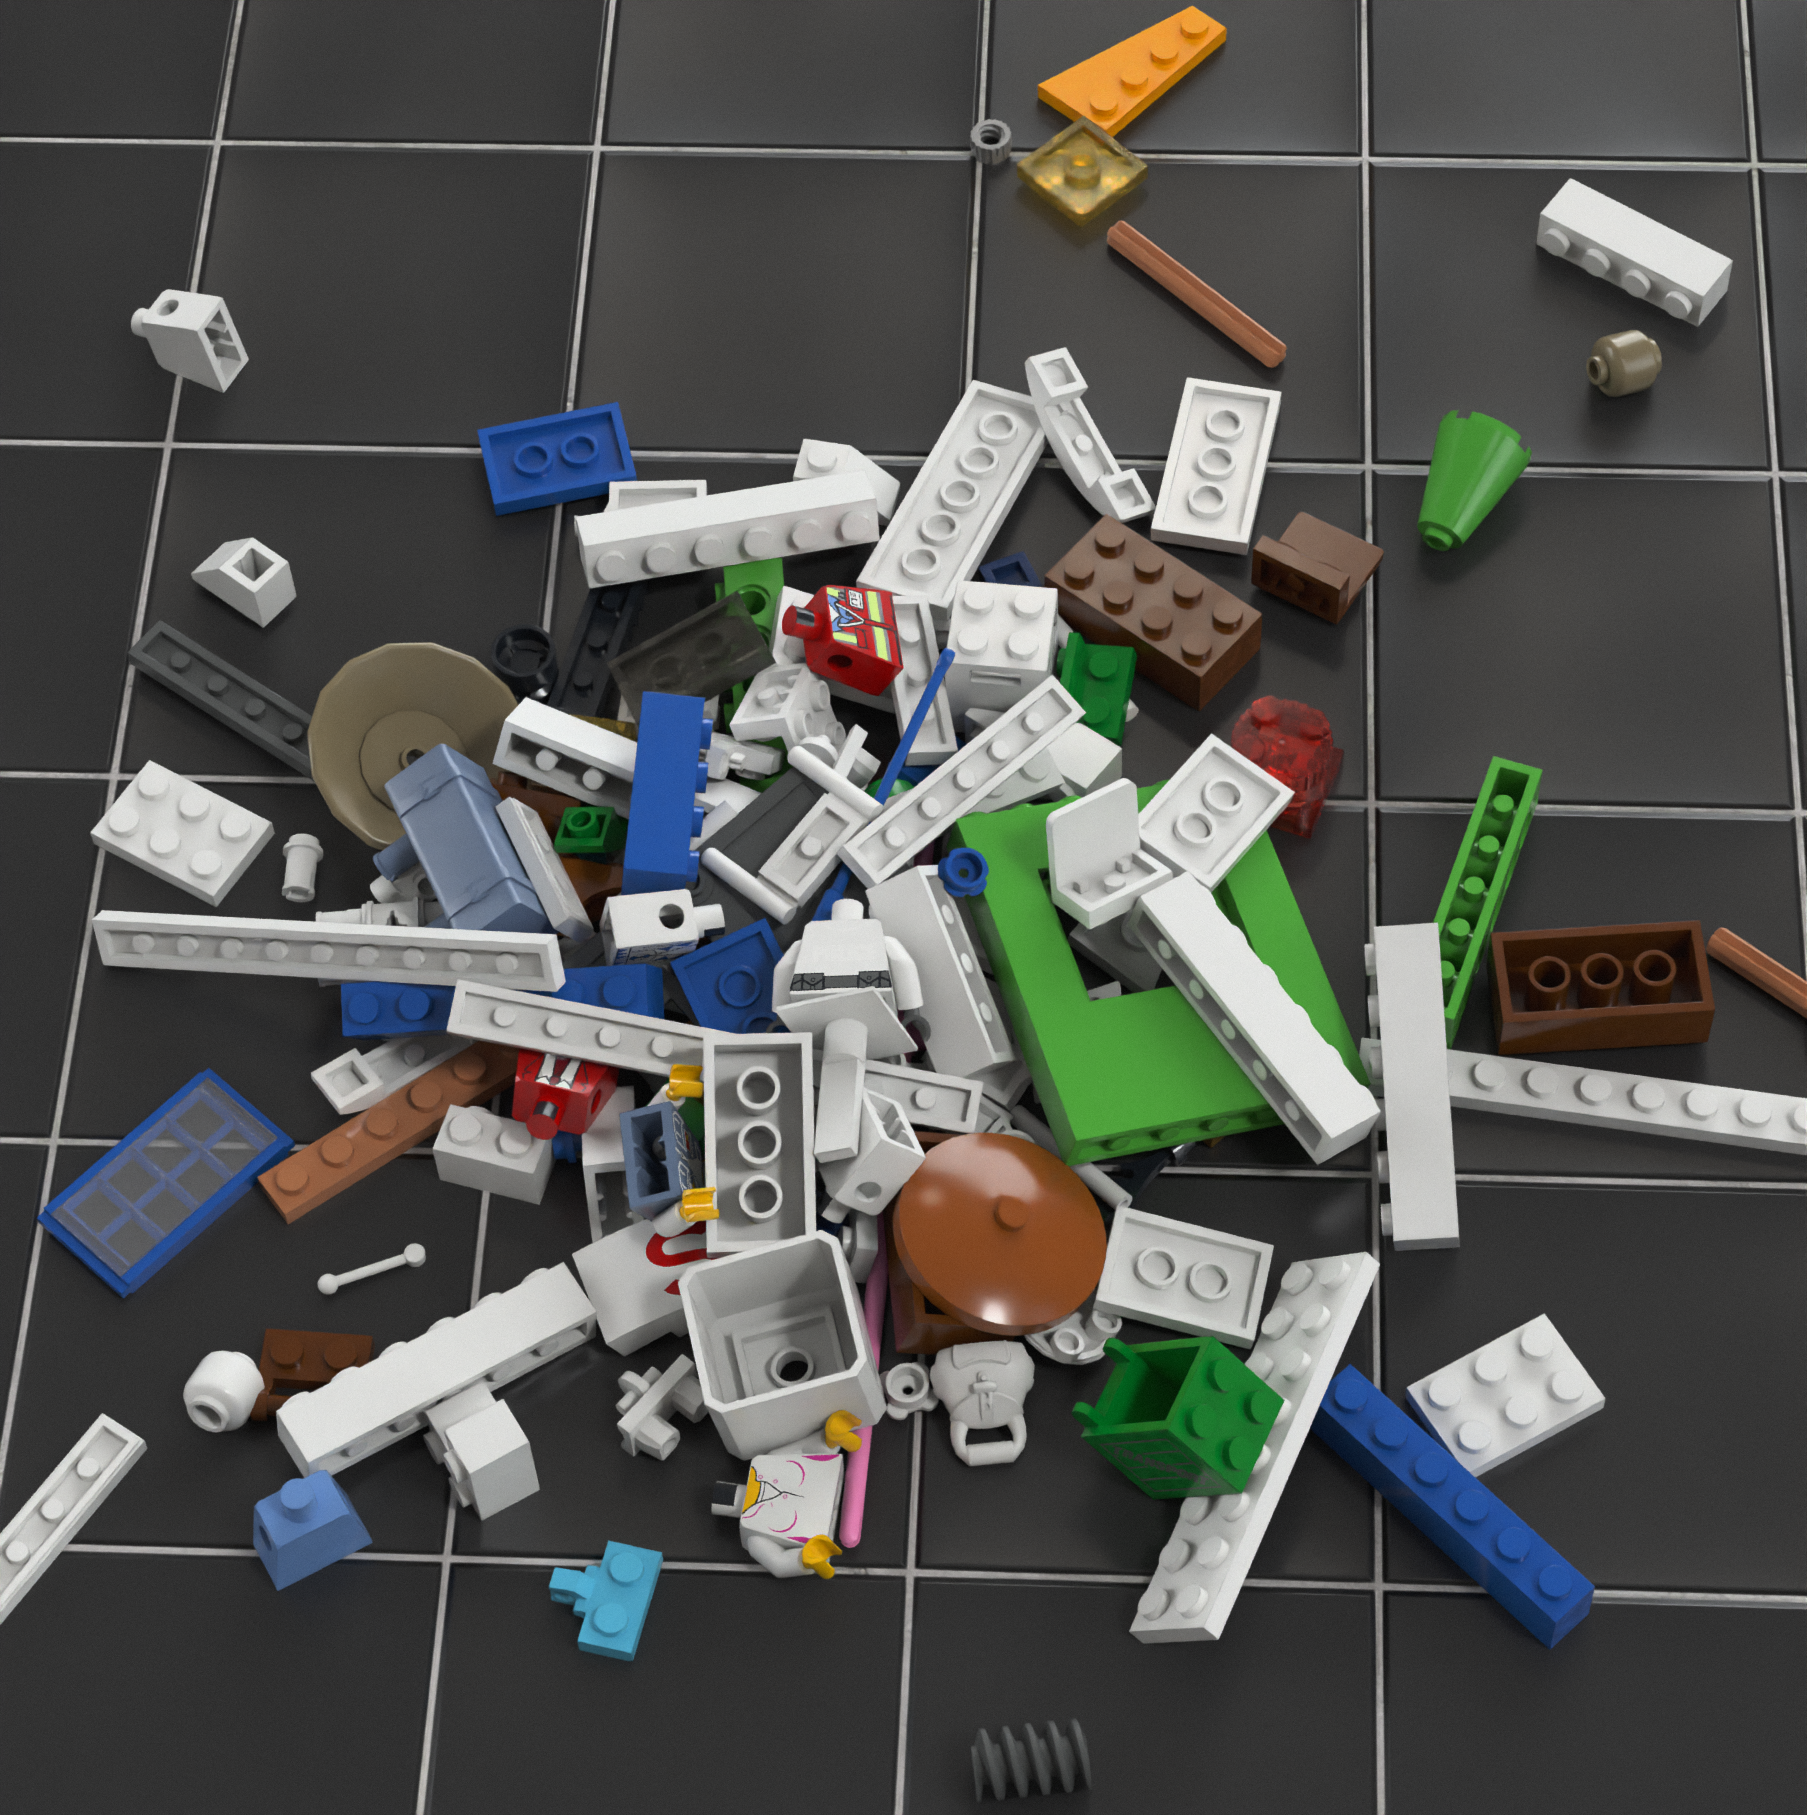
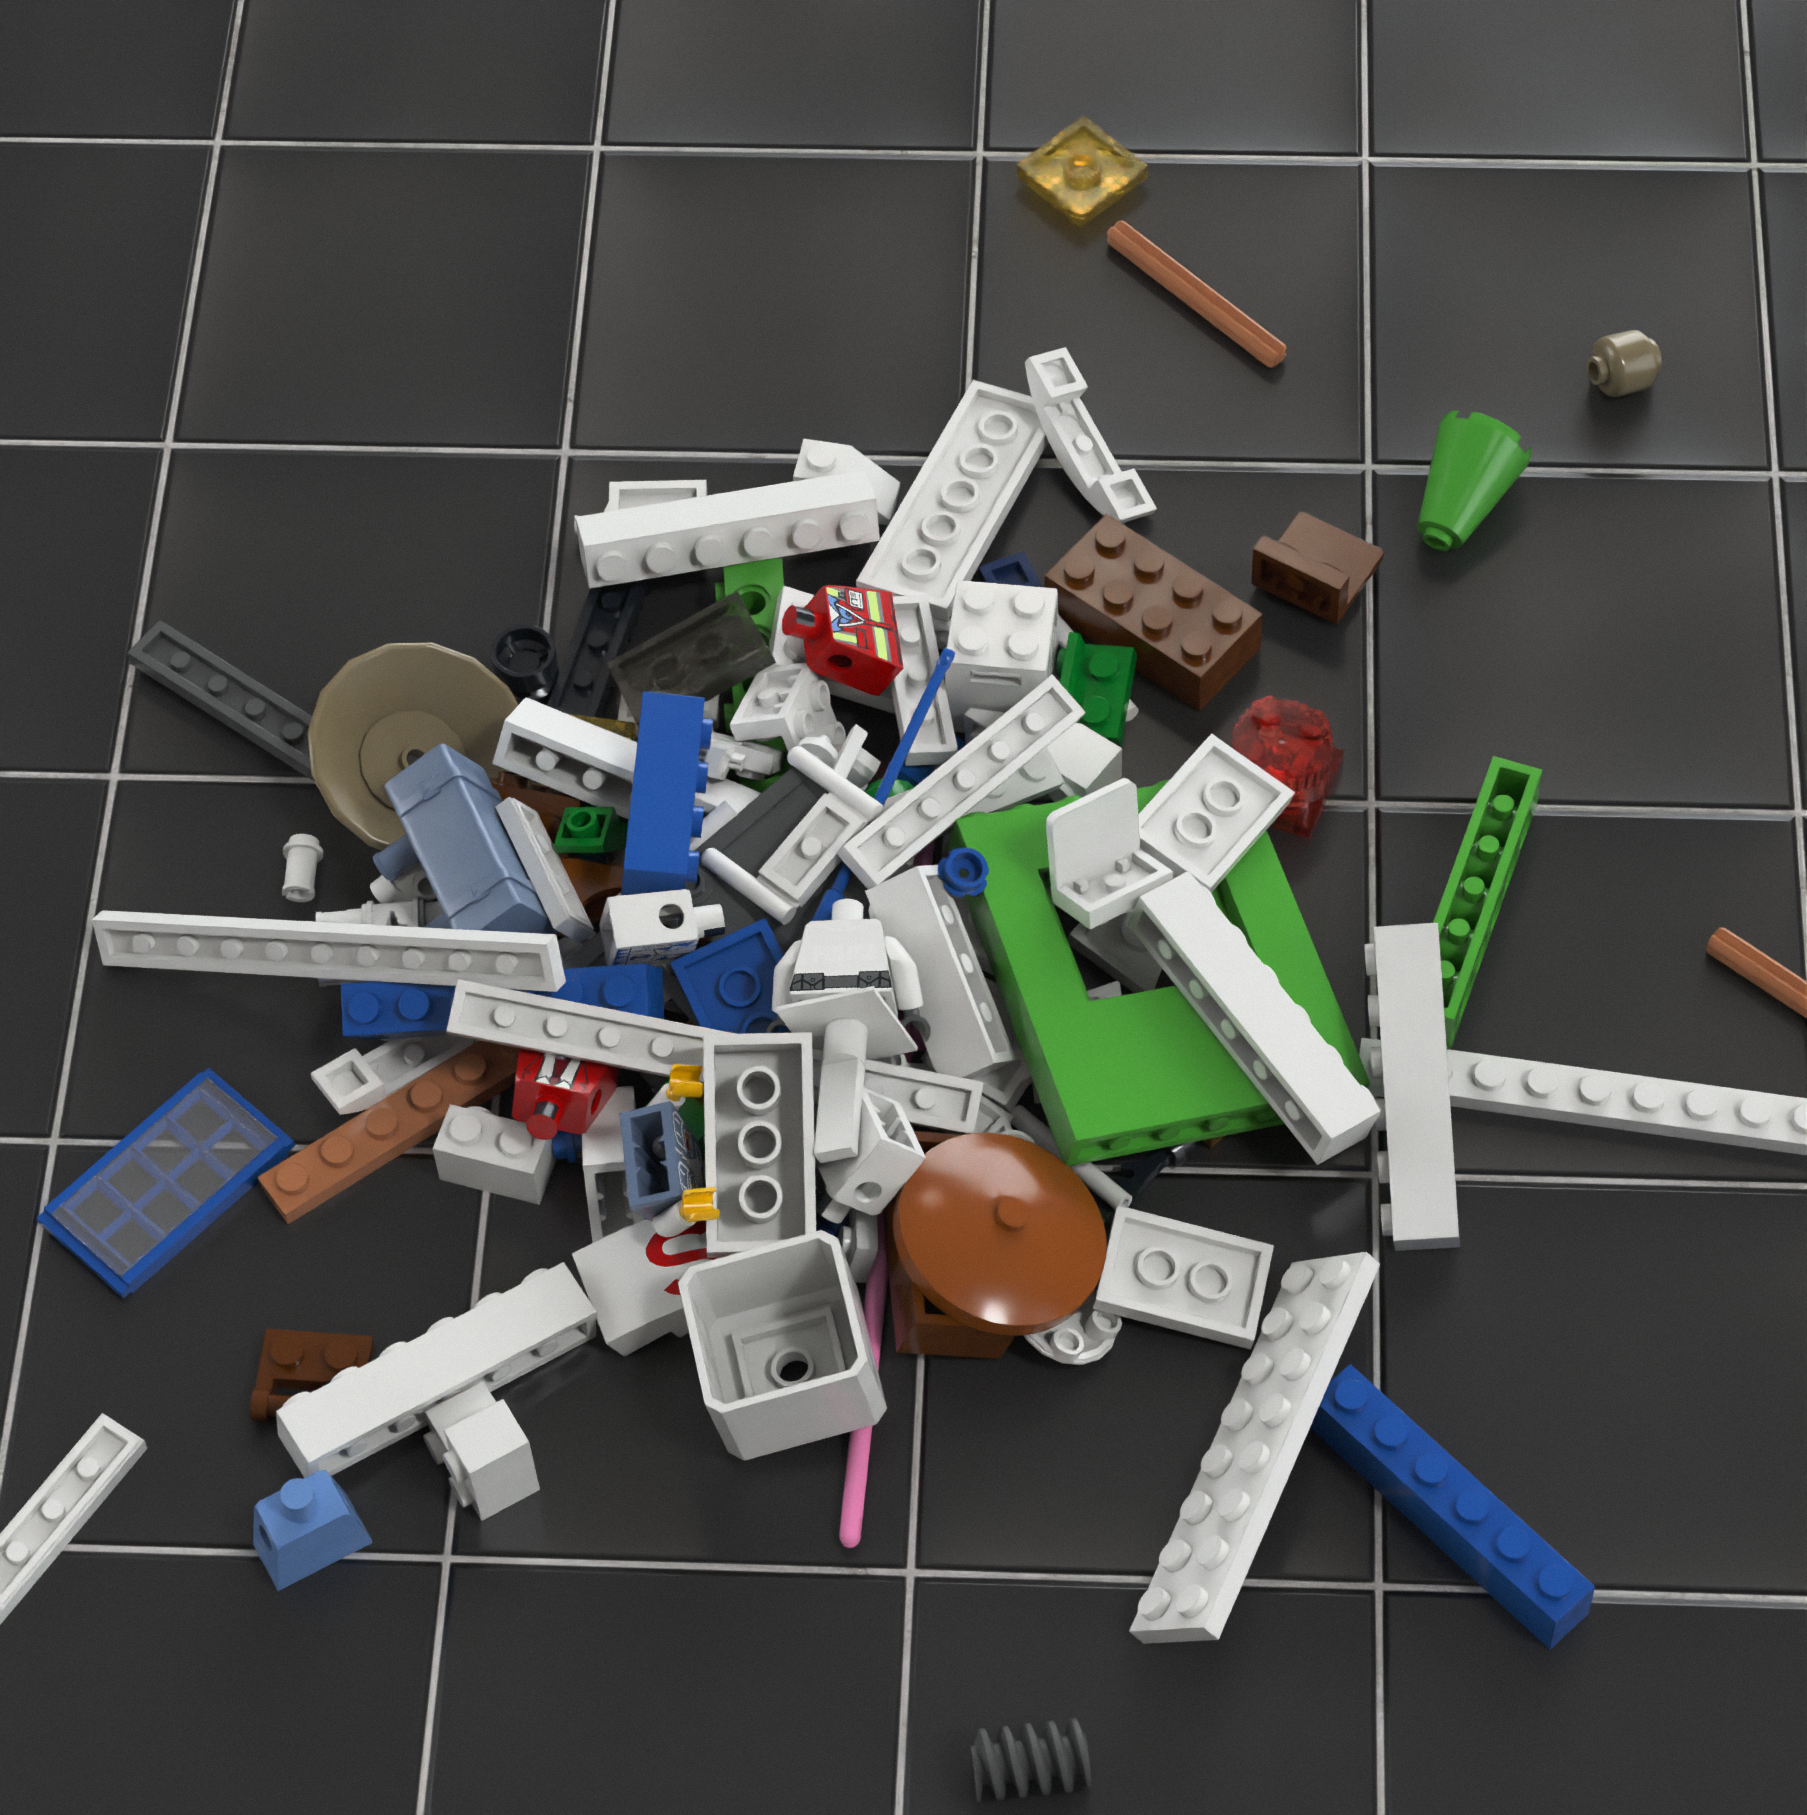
(182, 833): white plate -> none
(192, 337): white torso -> none
(222, 1391): white head -> none
(248, 579): white slope -> none
(413, 1256): white hinge -> none
(556, 458): blue plate -> none
(610, 1598): medium azure hinge -> none
(652, 1401): white hips -> none
(793, 1501): white torso -> none
(905, 1375): white plate -> none
(984, 1390): white piece -> none
(992, 130): light grey axle -> none
(1135, 72): light orange wing -> none
(1180, 1417): green container -> none
(1216, 466): white plate -> none
(1505, 1396): white plate -> none
(1599, 987): reddish brown brick -> none
(1634, 252): white brick -> none

